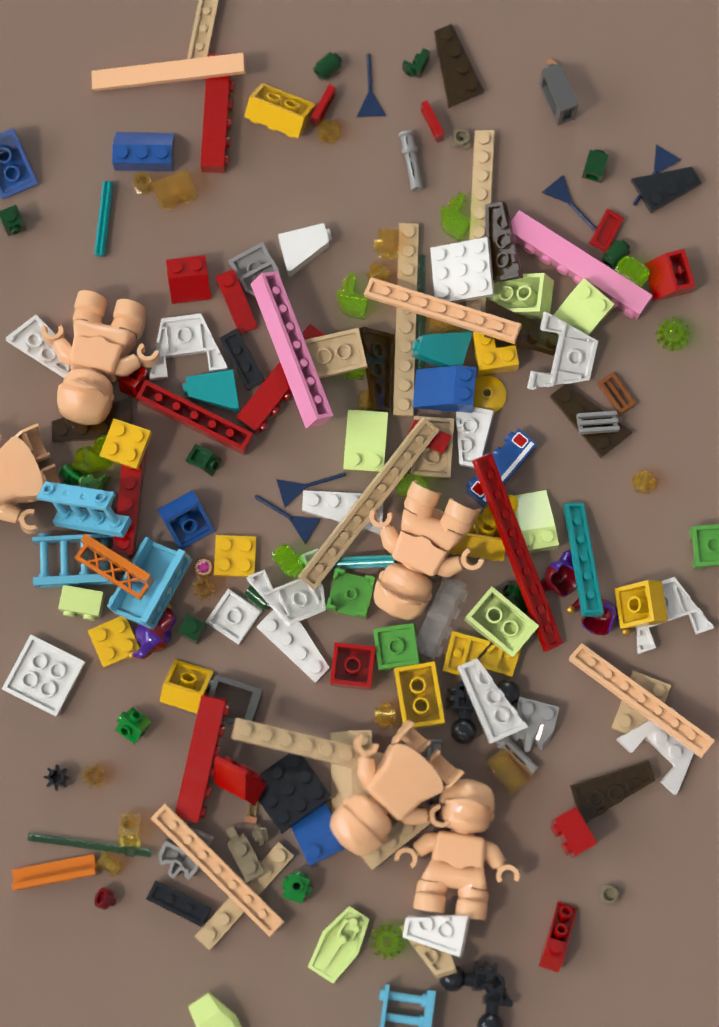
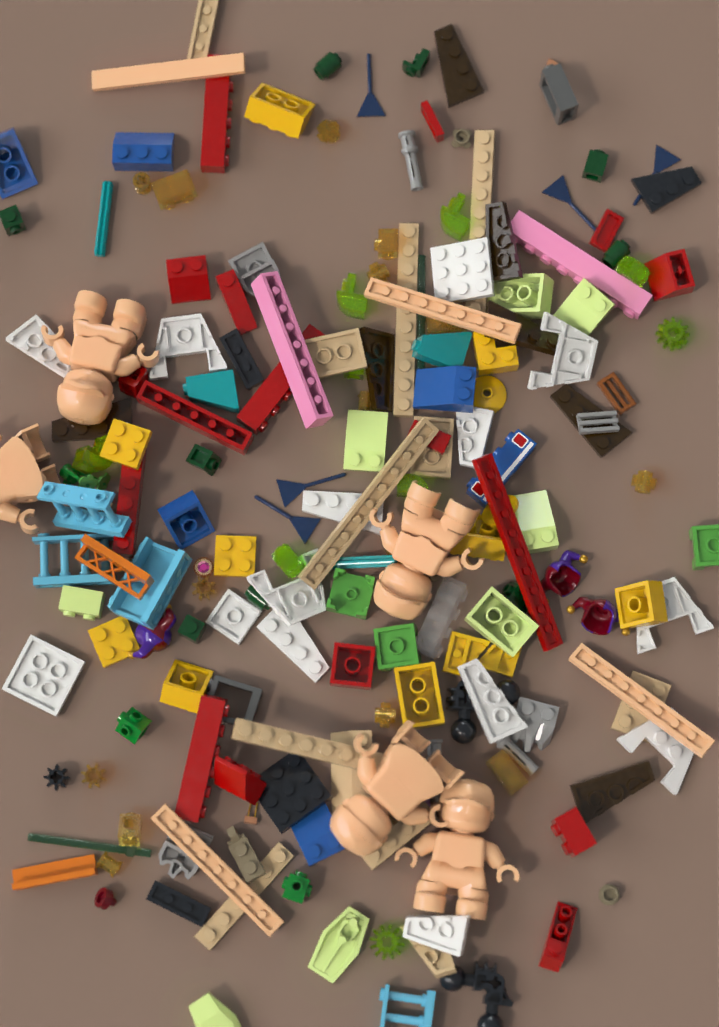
(260, 834): dark tan plate -> none
(303, 246): white slope -> none
(323, 105): red tile -> none
(583, 560): teal tile -> none

